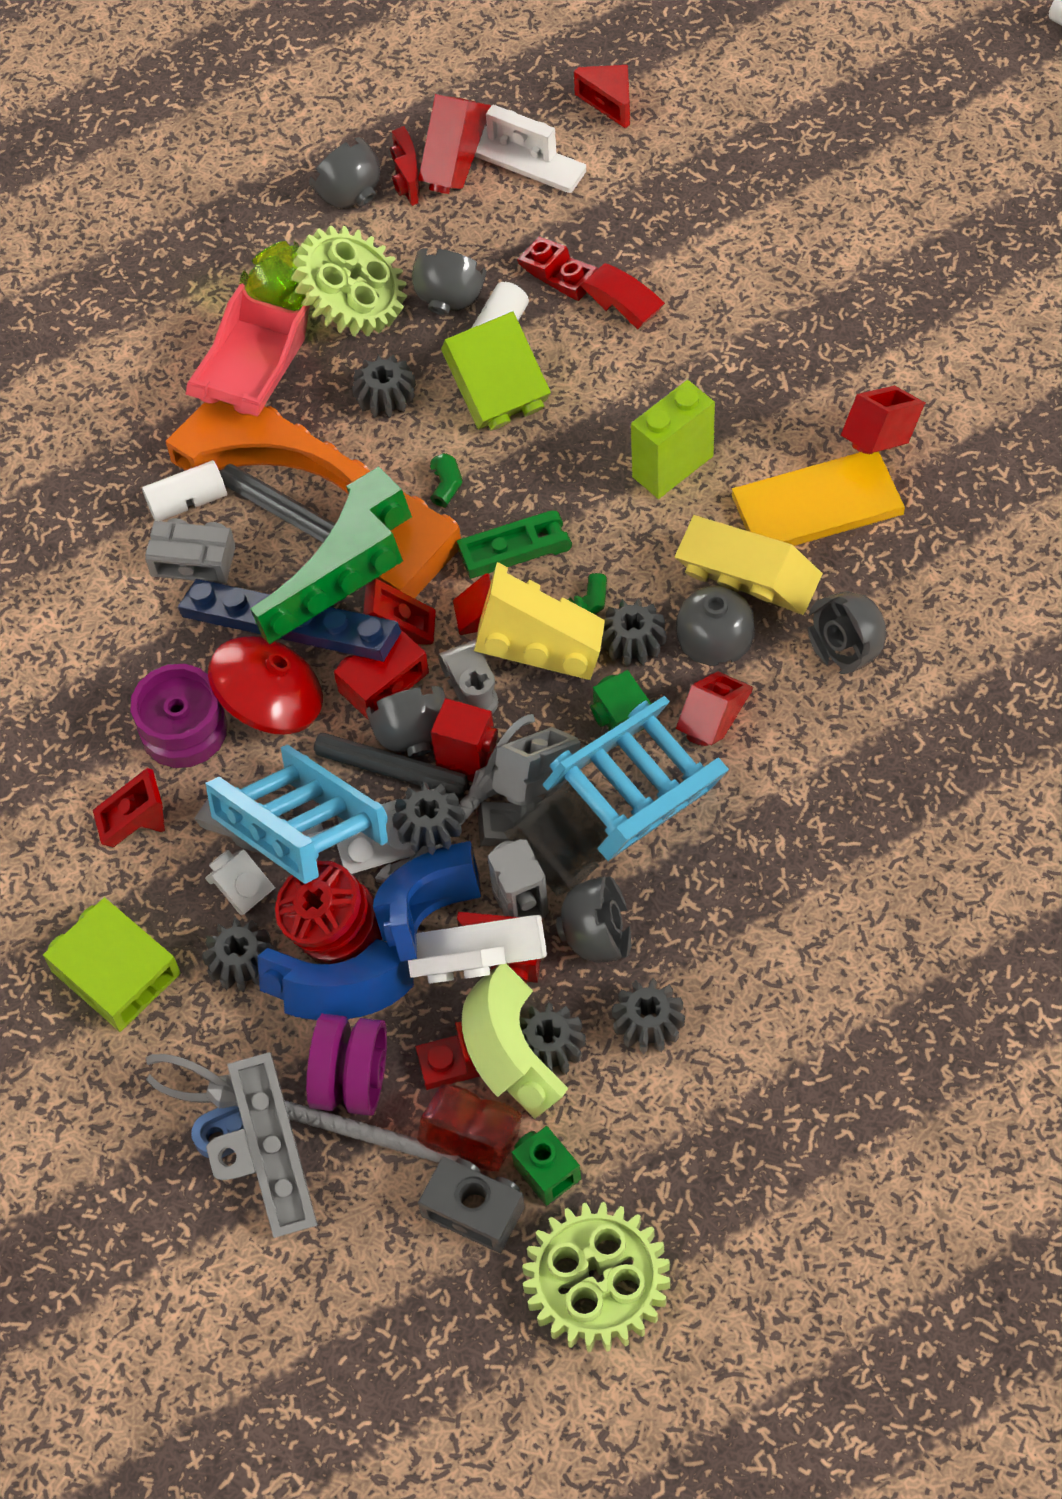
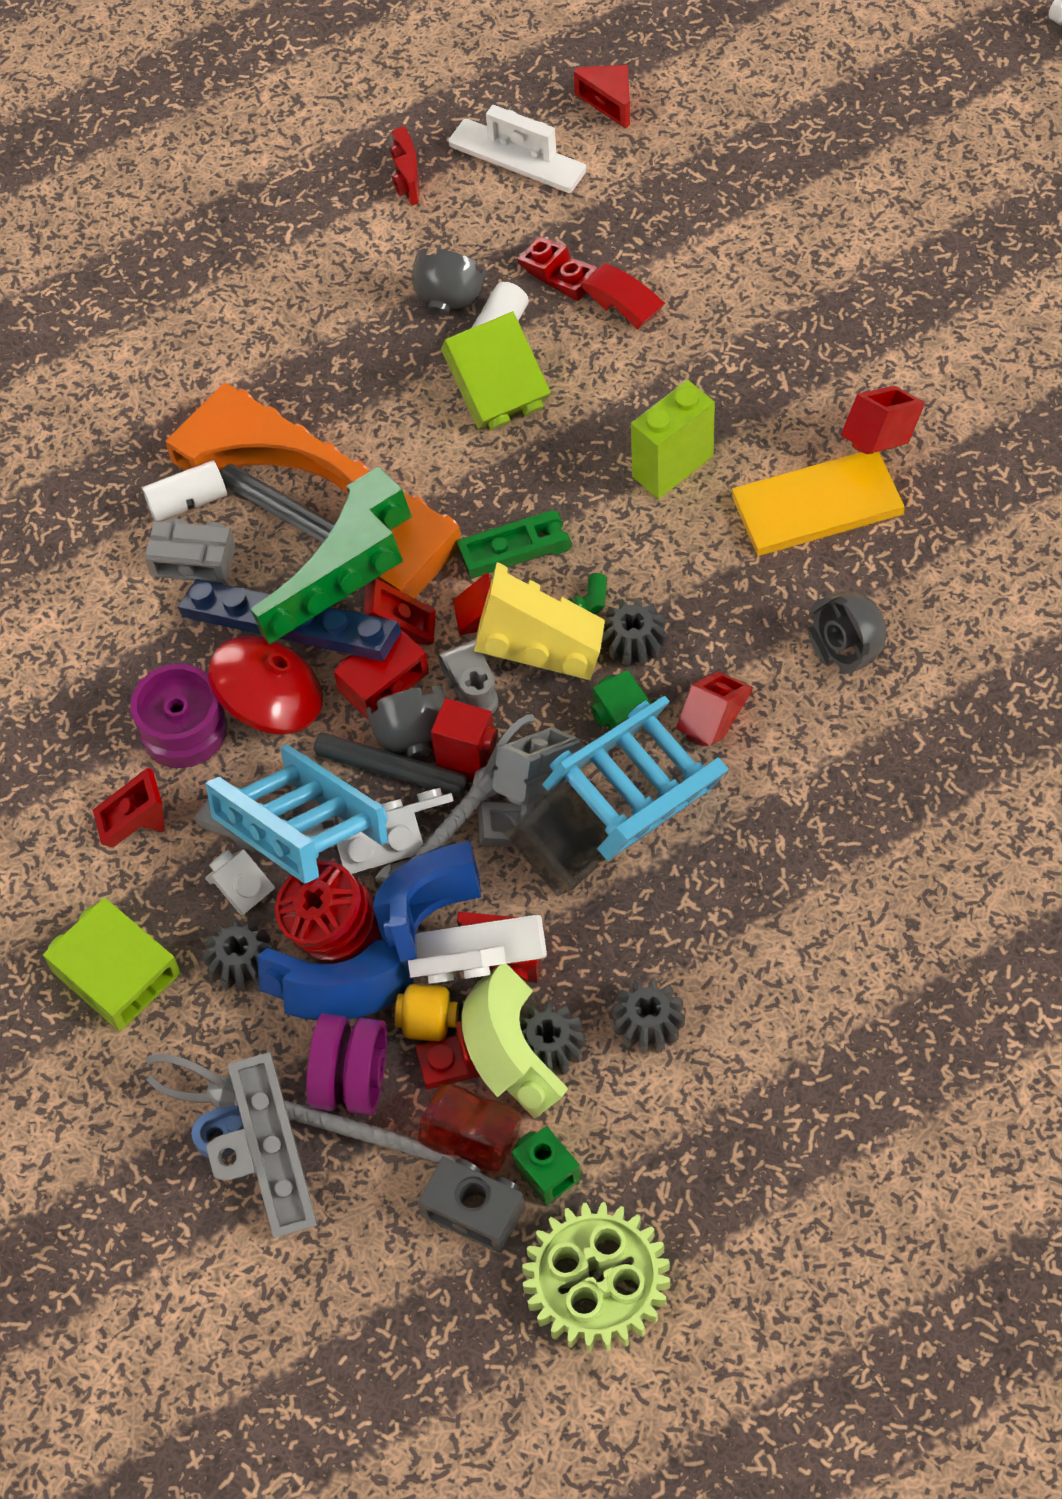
(249, 353): coral piece -> none
(271, 277): clear neon green cylinder -> none
(348, 175): dark grey cylinder -> none
(349, 281): yellowish green gear -> none
(384, 386): dark grey gear -> none
(425, 1012): none -> yellow head
(428, 818): dark grey gear -> none
(450, 478): green arm -> none
(451, 142): slope -> none
(517, 880): light grey brick -> none
(590, 918): dark grey cylinder -> none
(715, 626): dark grey cylinder -> none
(748, 563): light yellow wedge -> none

